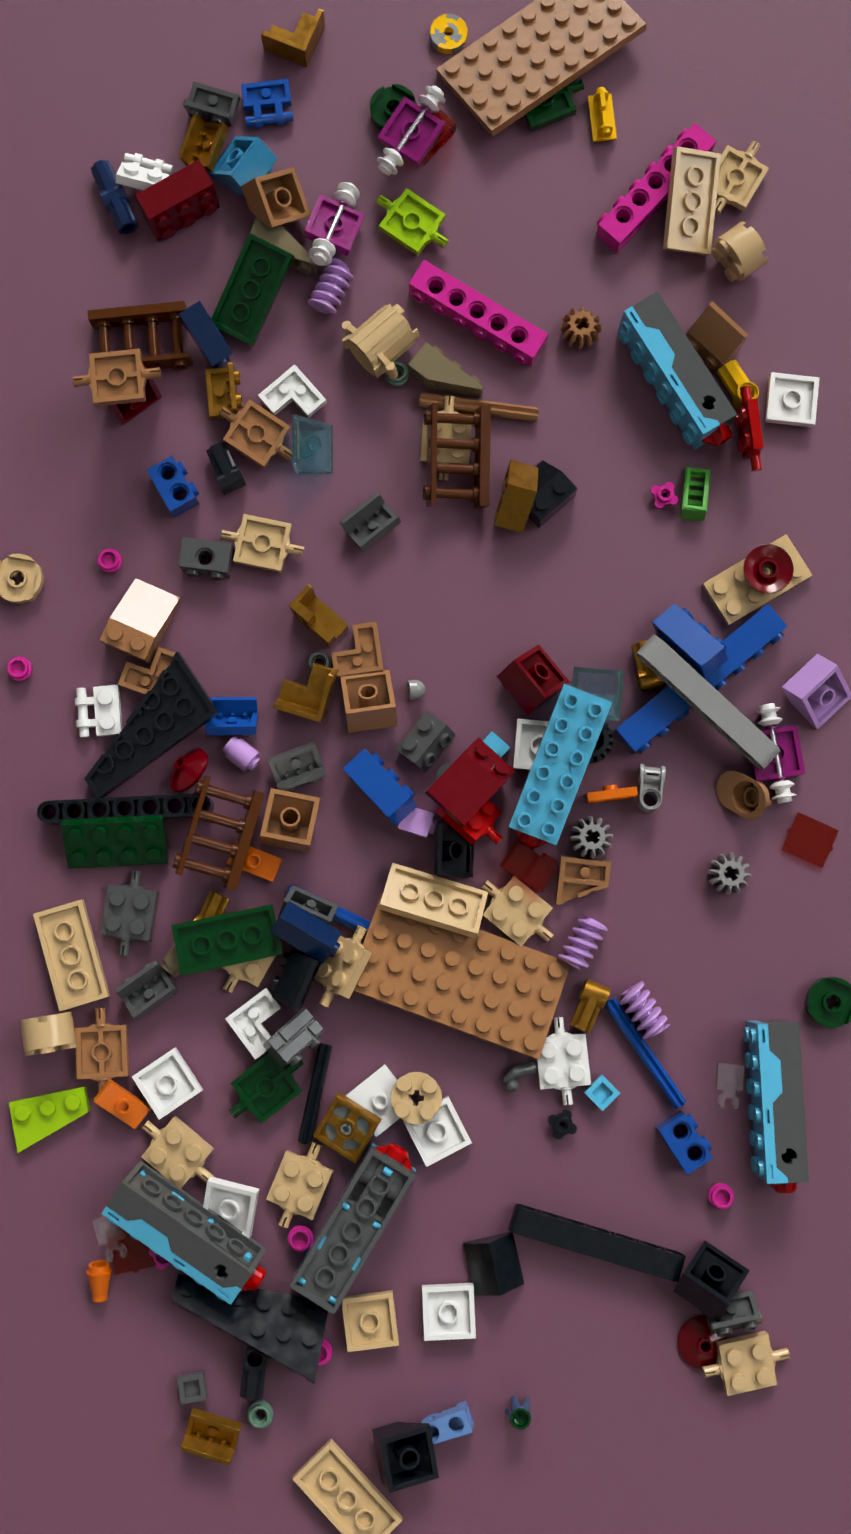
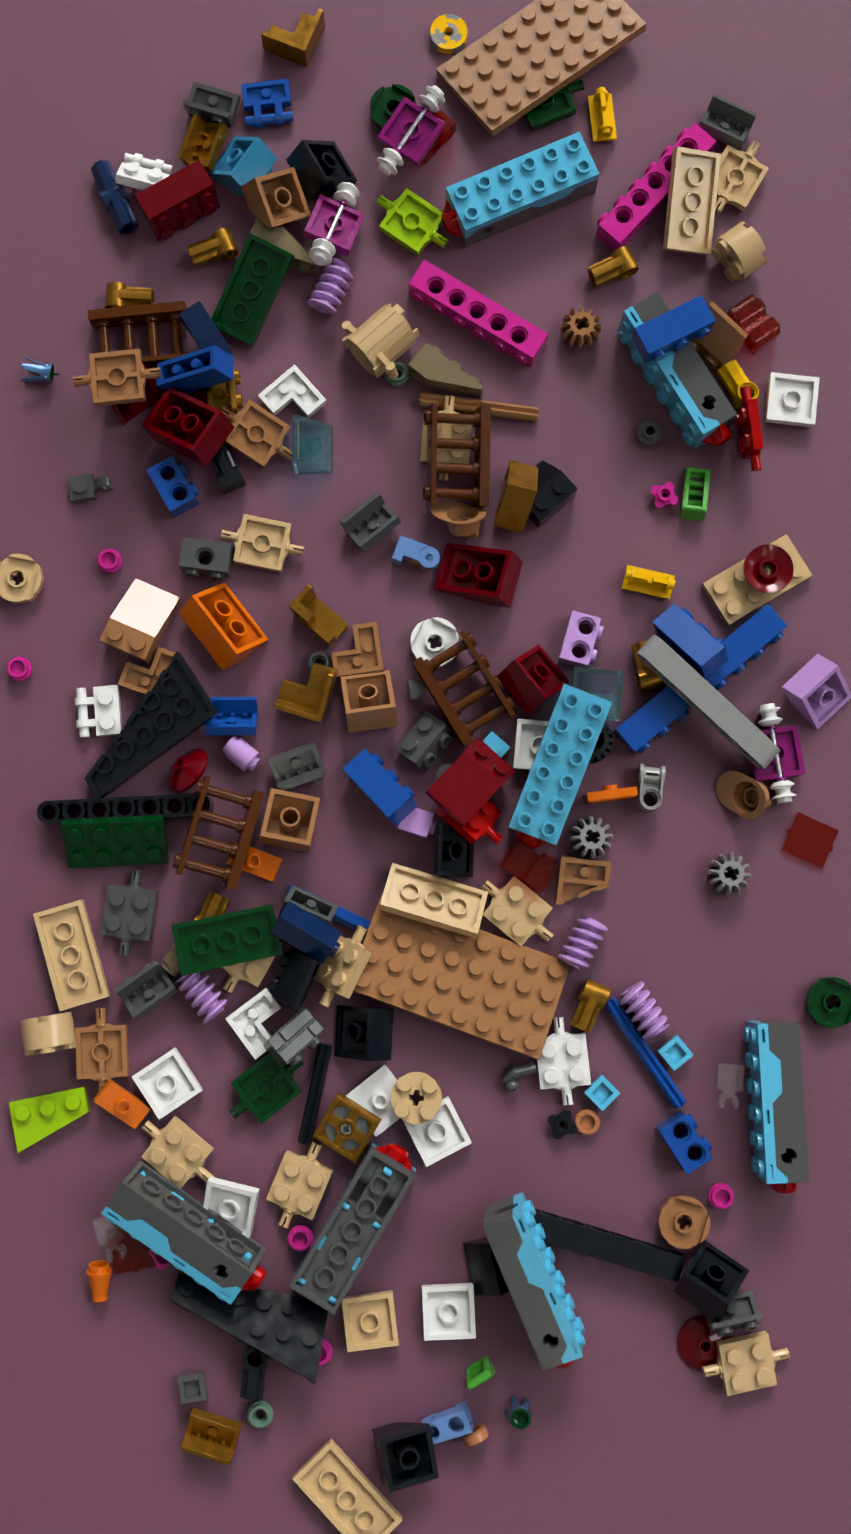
(45, 370): none -> flat silver piece
(84, 487): none -> dark grey plate
(121, 295): none -> pearl gold piece
(188, 426): none -> dark red brick
(196, 370): none -> blue brick
(203, 995): none -> lavender piece
(219, 246): none -> pearl gold piece
(222, 625): none -> orange slope
(320, 168): none -> black slope
(364, 1032): none -> black slope
(416, 553): none -> medium blue leg
(430, 629): none -> white plate
(451, 710): none -> reddish brown fence
(460, 518): none -> medium nougat piece
(479, 574): none -> dark red slope
(479, 1372): none -> bright green slope
(479, 1434): none -> nougat tile
(520, 190): none -> medium azure piece
(534, 1281): none -> piece
(574, 638): none -> lavender brick
(587, 1121): none -> nougat tile
(619, 265): none -> pearl gold piece
(648, 582): none -> yellow hinge
(649, 439): none -> dark grey plate
(673, 329): none -> blue brick
(675, 1052): none -> medium azure plate
(691, 1234): none -> medium nougat plate
(727, 121): none -> dark grey bracket
(753, 319): none -> clear red brick

